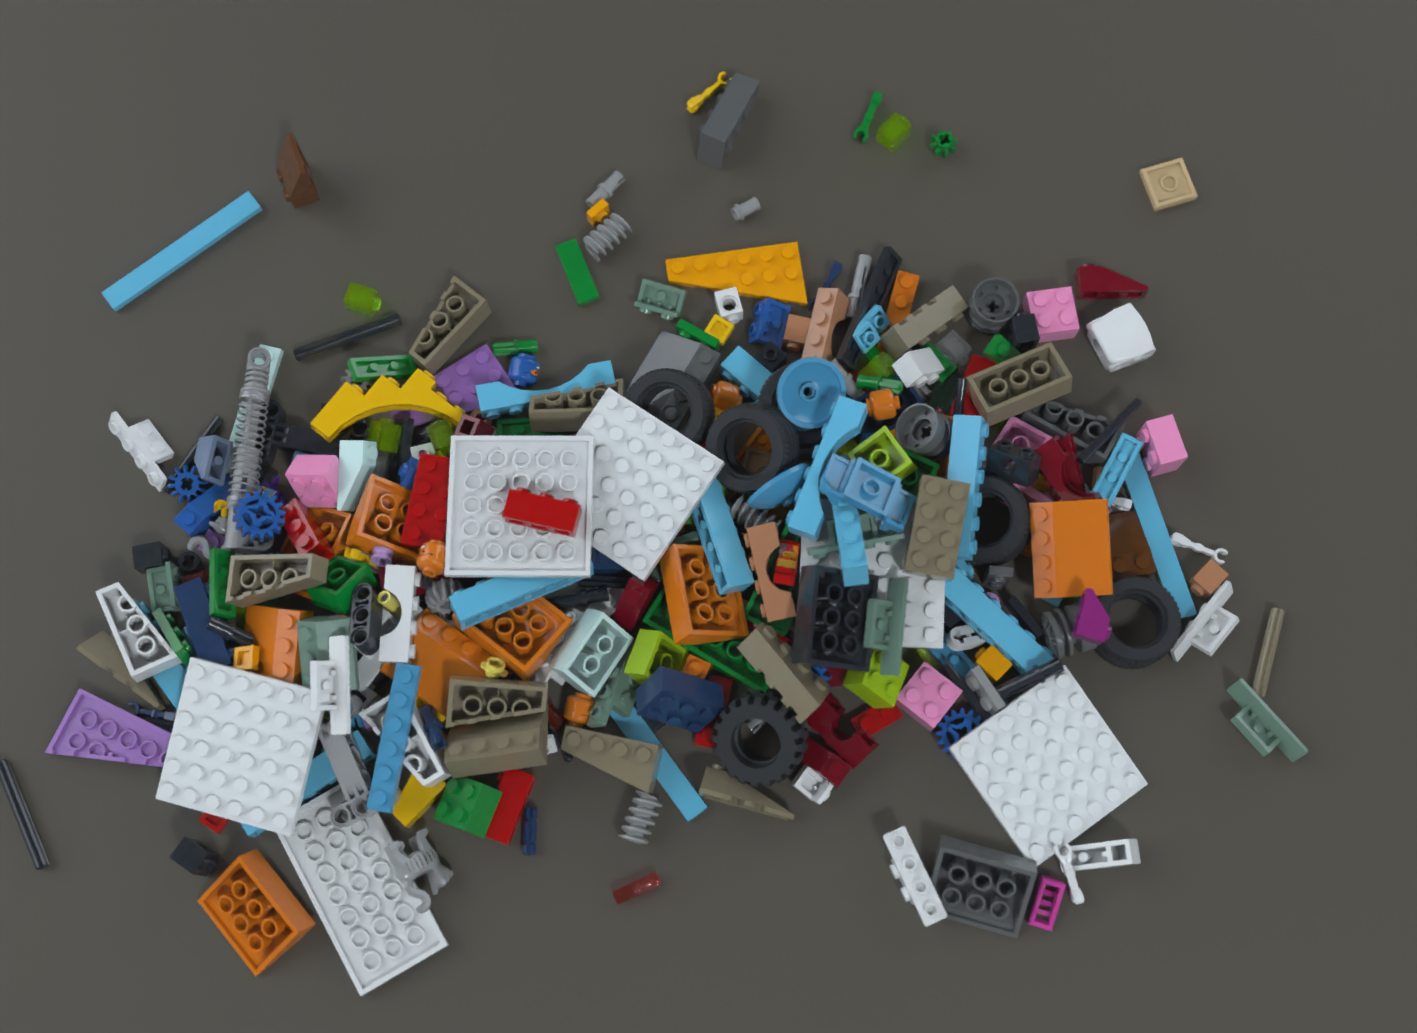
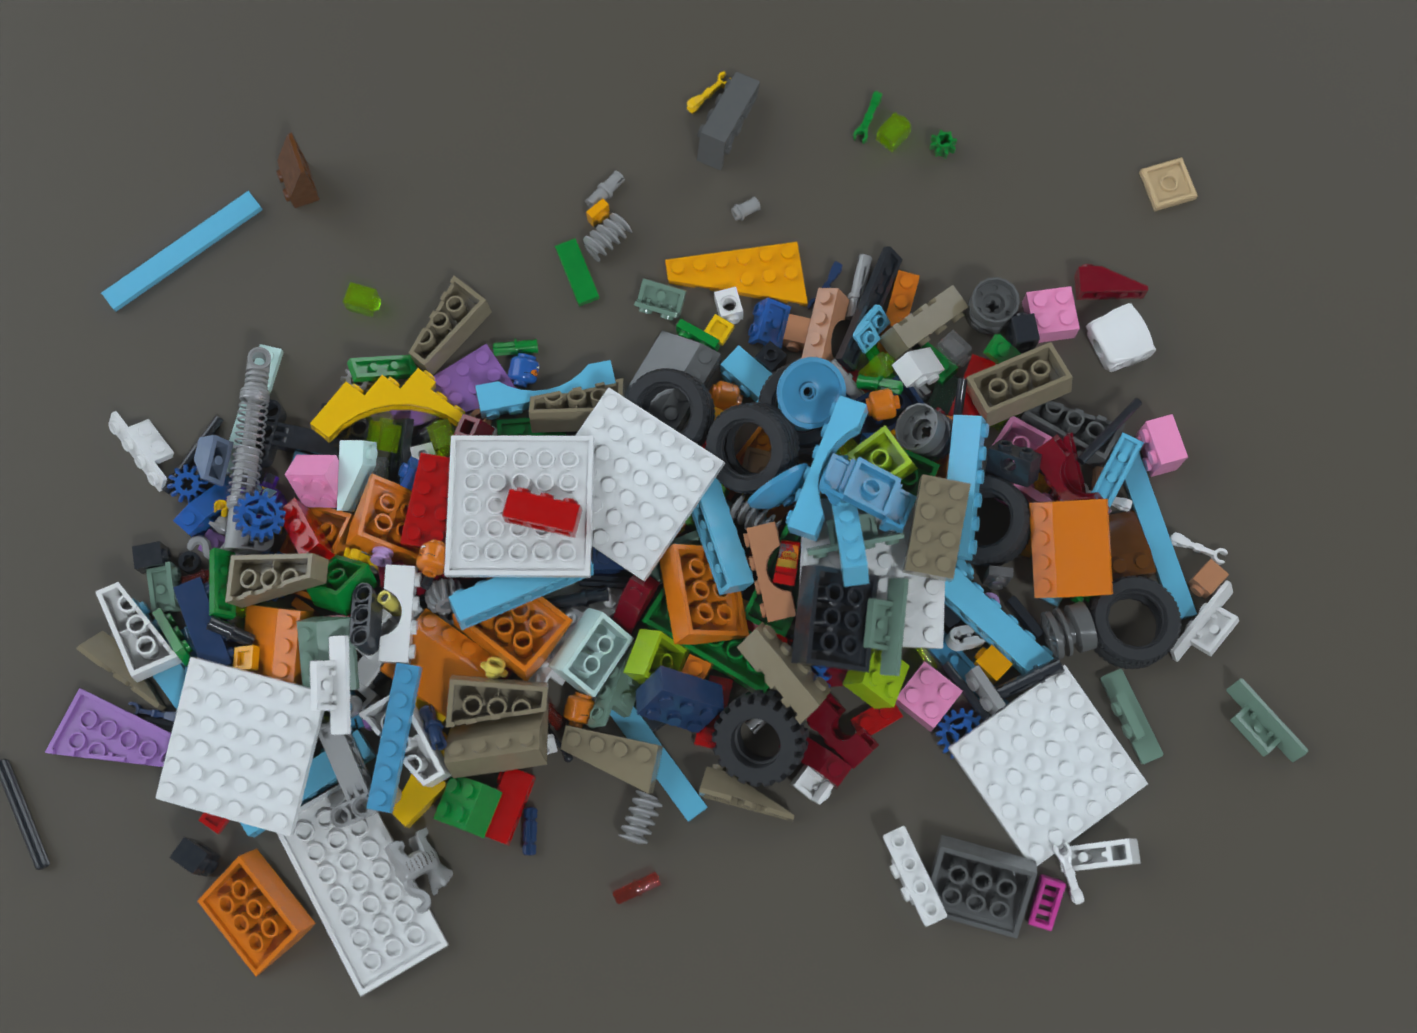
(300, 605): none -> orange tile
(347, 337): black axle -> none
(1091, 619): magenta slope -> none
(1131, 716): none -> sand green bracket
(1268, 651): dark tan axle -> none

